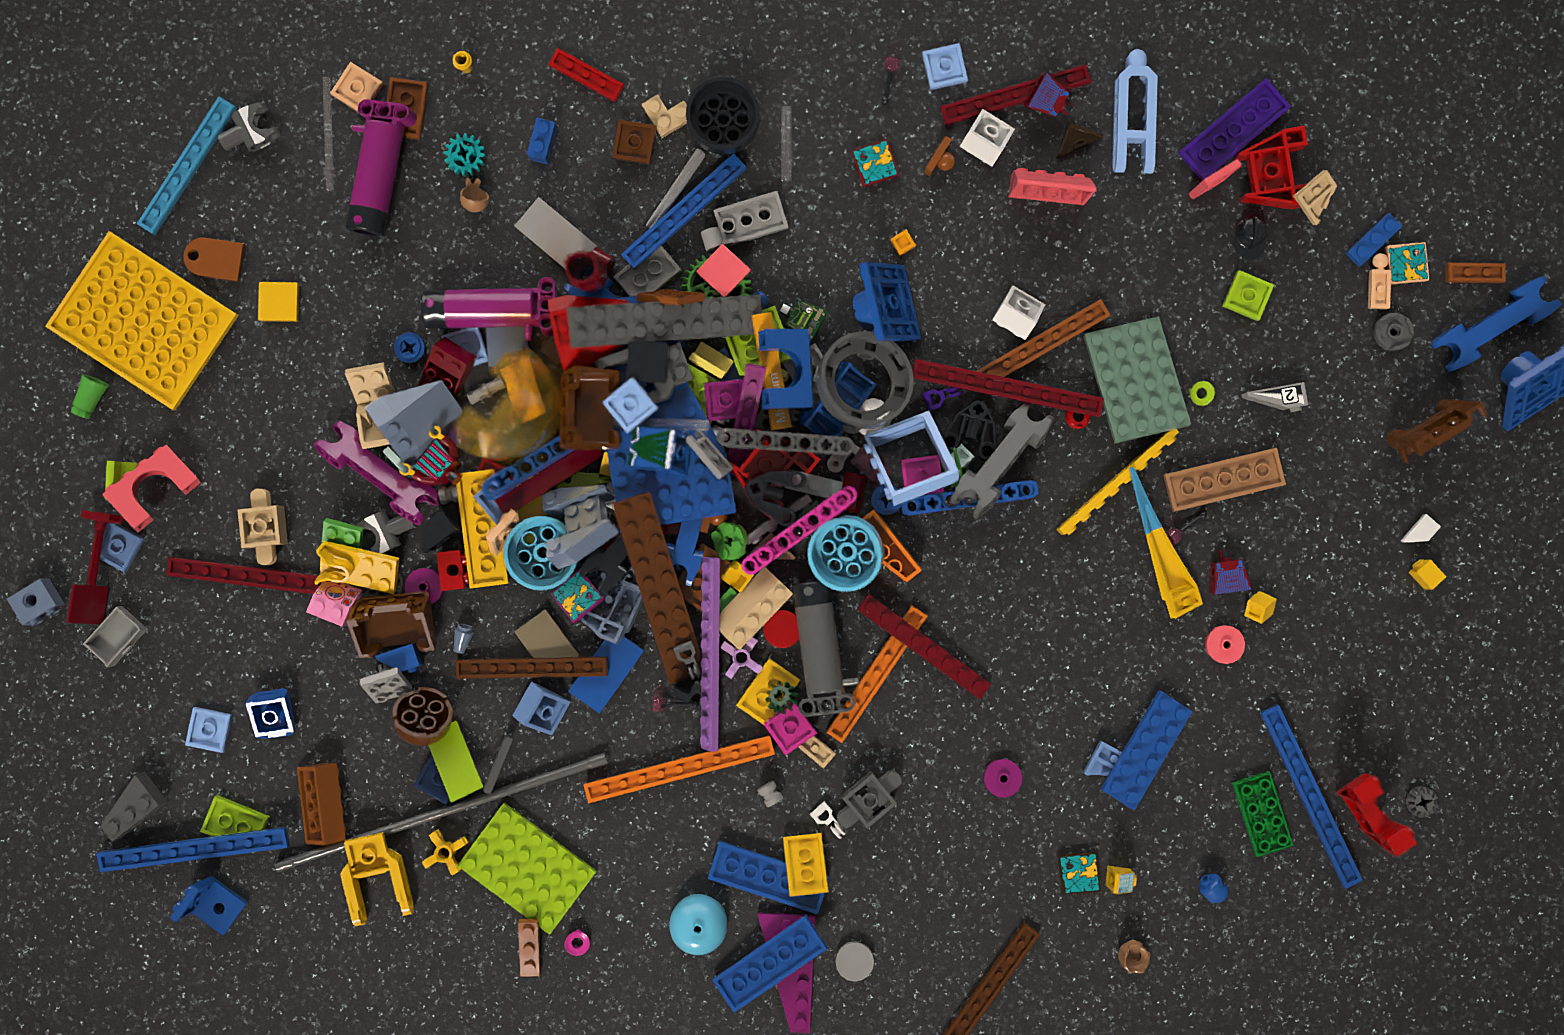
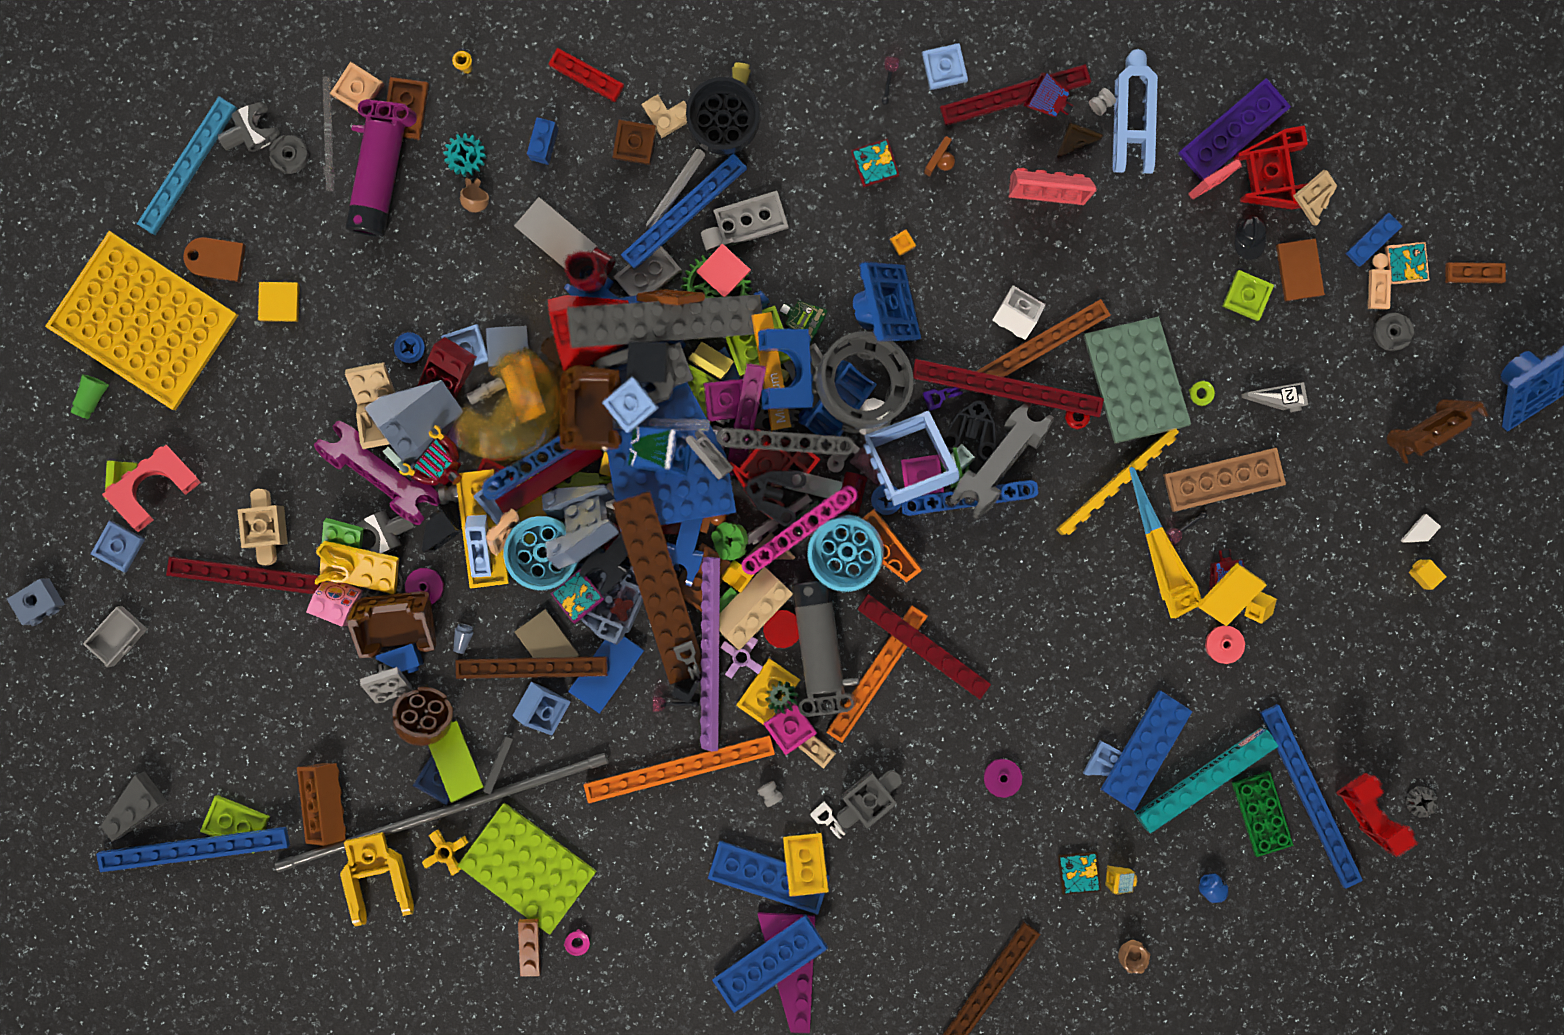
(89, 601): dark red piece -> none
(202, 902): blue bracket -> none
(209, 729): light blue tile -> none
(271, 714): blue slope -> none
(282, 147): none -> dark grey plate
(447, 579): red brick -> none
(478, 548): none -> light blue slope
(489, 308): magenta piece -> none
(621, 607): none -> clear red piece
(702, 912): medium azure cylinder -> none
(741, 72): none -> light yellow cone
(786, 143): clear axle -> none
(854, 961): light grey tile -> none
(987, 137): white slope -> none
(1102, 101): none -> light grey wheel
(1206, 779): none -> teal brick
(1231, 594): none -> yellow tile
(1300, 269): none -> dark orange tile
(1526, 305): blue piece -> none

